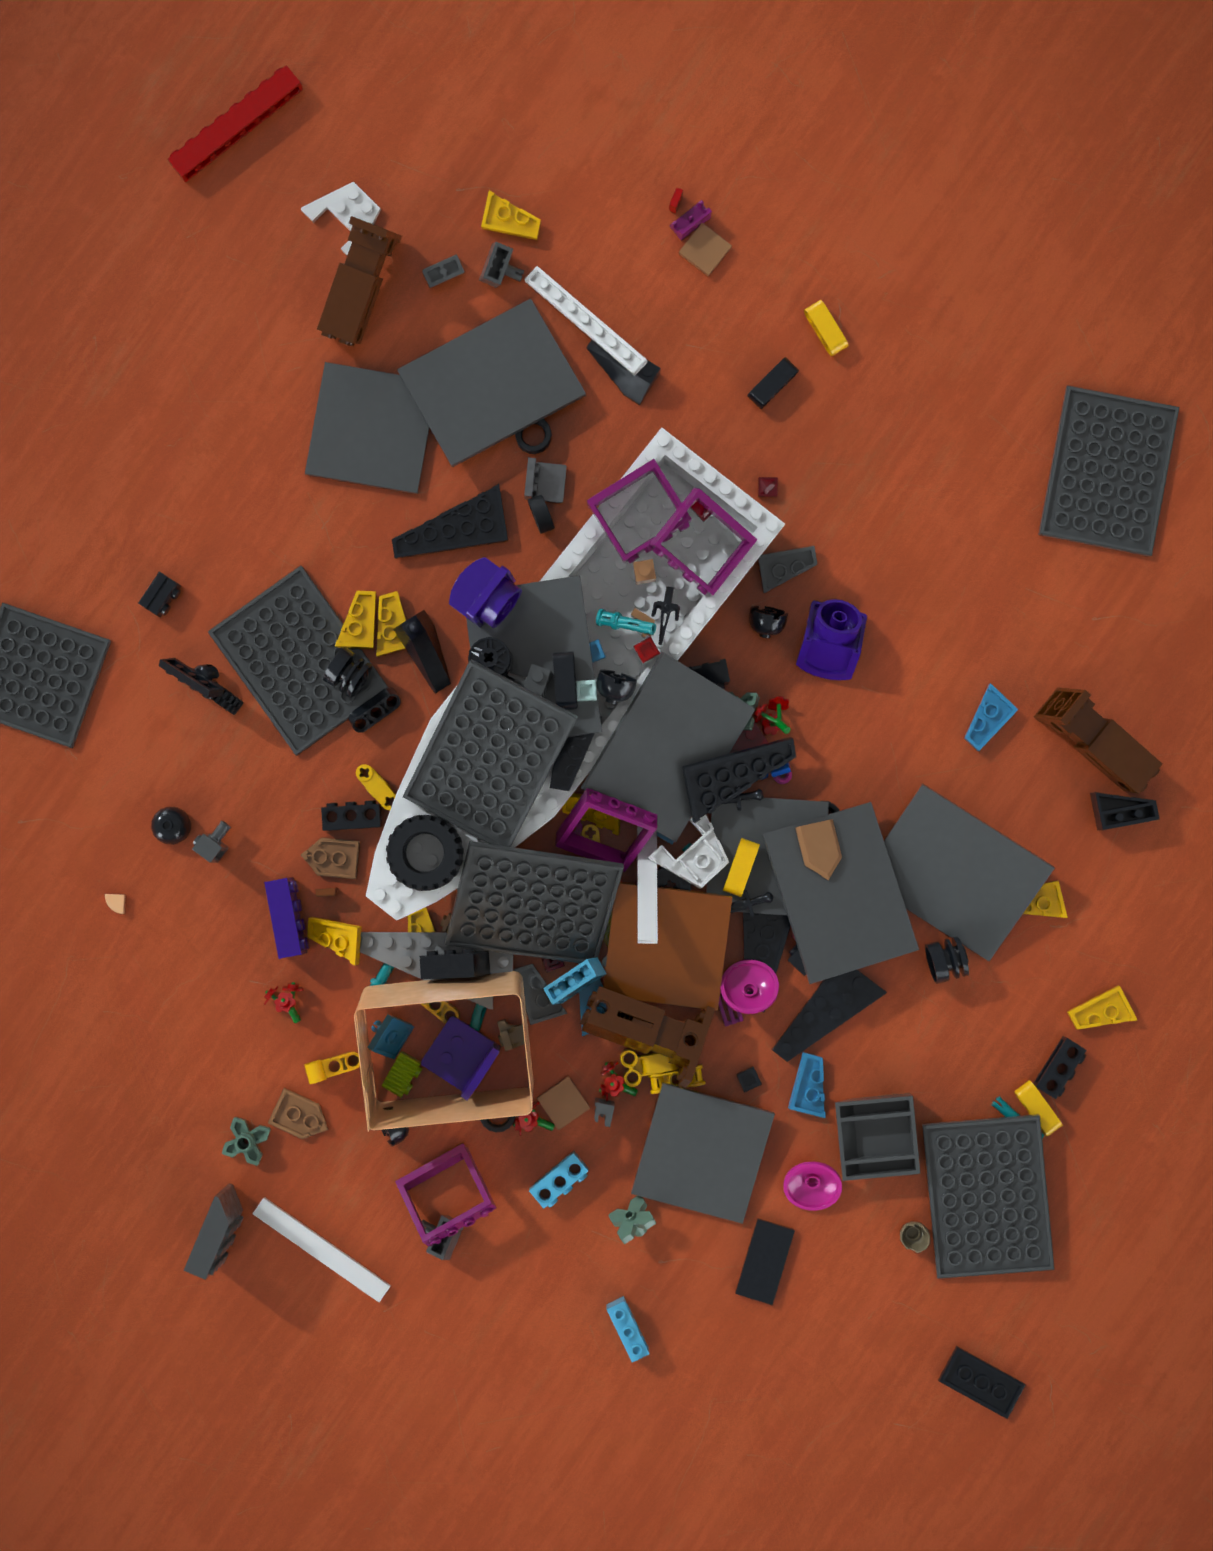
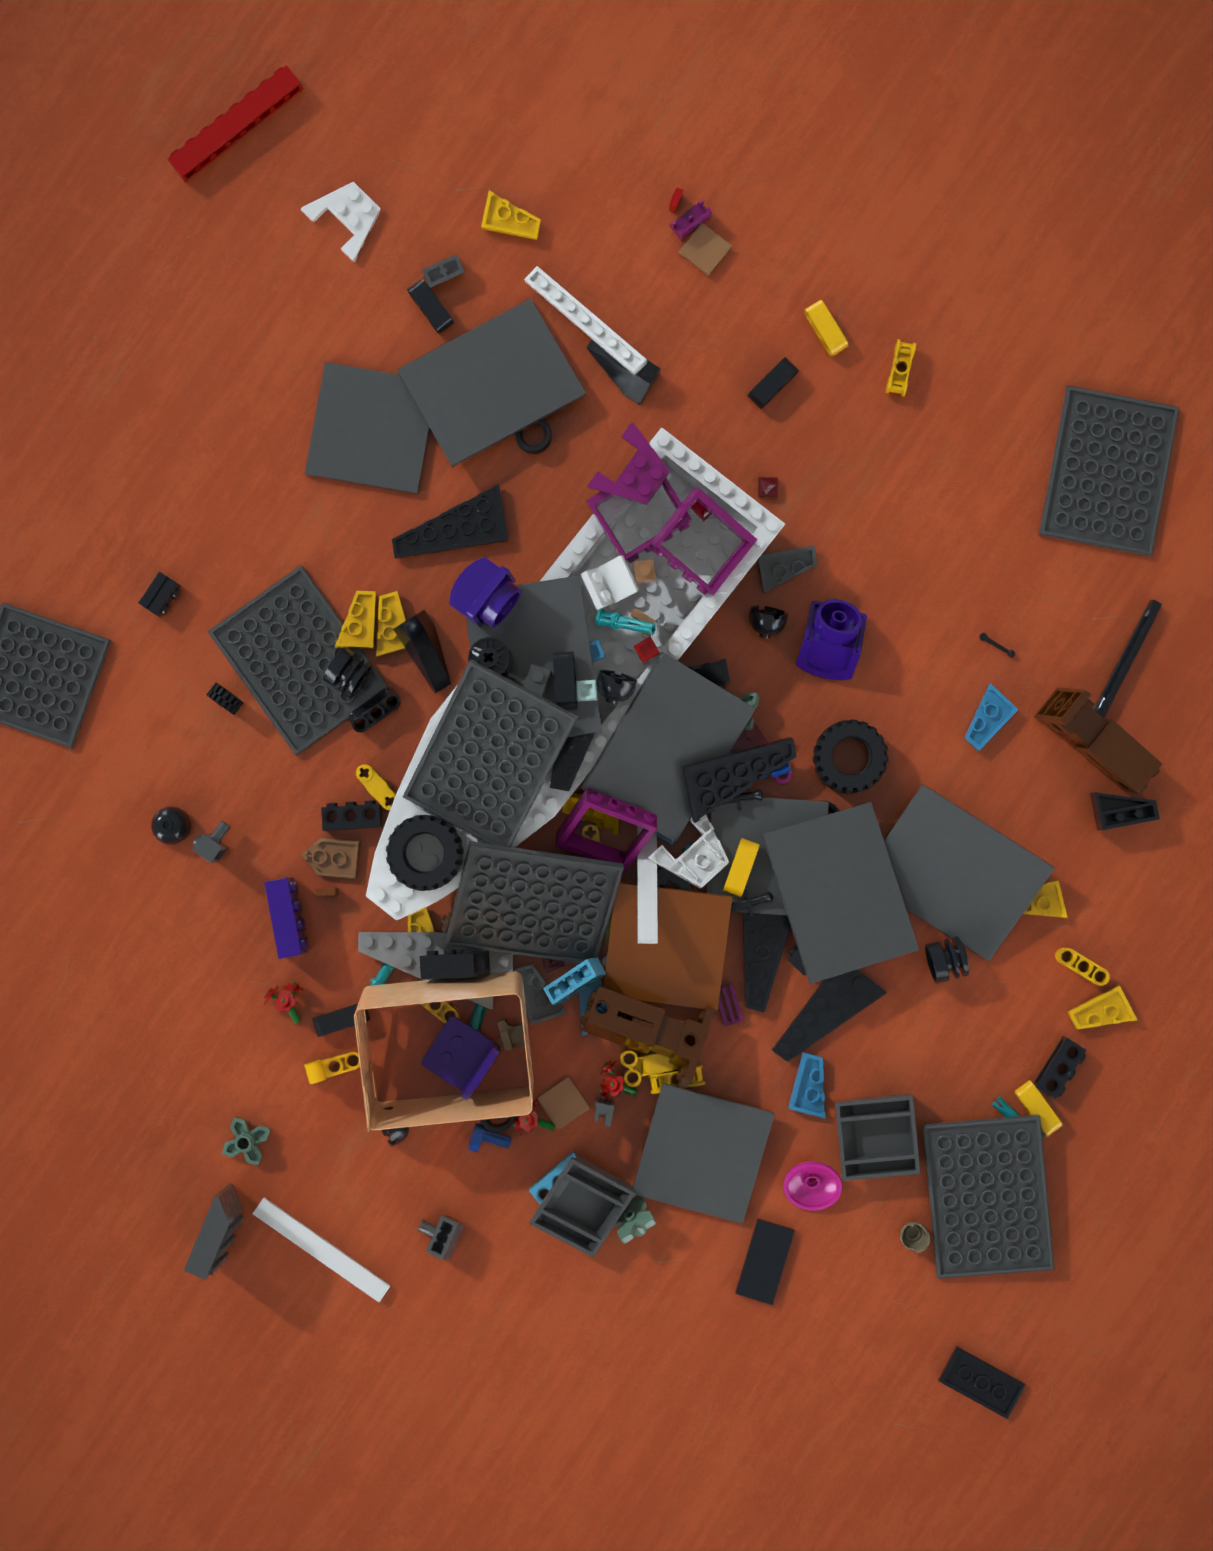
(116, 902): light nougat tile -> none
(197, 678): black plate -> none
(297, 1115): medium nougat tile -> none
(336, 1020): none -> black beam
(338, 936): yellow wing -> none
(357, 282): reddish brown brick -> none
(390, 1036): dark azure tile -> none
(401, 1074): lime brick -> none
(430, 306): none -> black beam
(431, 1169): magenta window -> none
(481, 1134): none -> blue piece
(498, 265): dark grey brick -> none
(541, 514): black tyre -> none
(545, 480): flat silver bracket -> none
(583, 1205): none -> dark grey slope
(610, 582): none -> white bracket
(627, 1329): medium azure brick -> none
(640, 477): none -> magenta wing
(666, 608): black piece -> none
(745, 977): dark pink dish -> none
(749, 1079): black tile -> none
(773, 723): red plant -> none
(819, 847): medium nougat tile -> none
(876, 756): none -> black tyre
(903, 355): none -> yellow piece
(983, 636): none -> black hinge
(1091, 967): none -> yellow beam
(1127, 657): none -> black piece

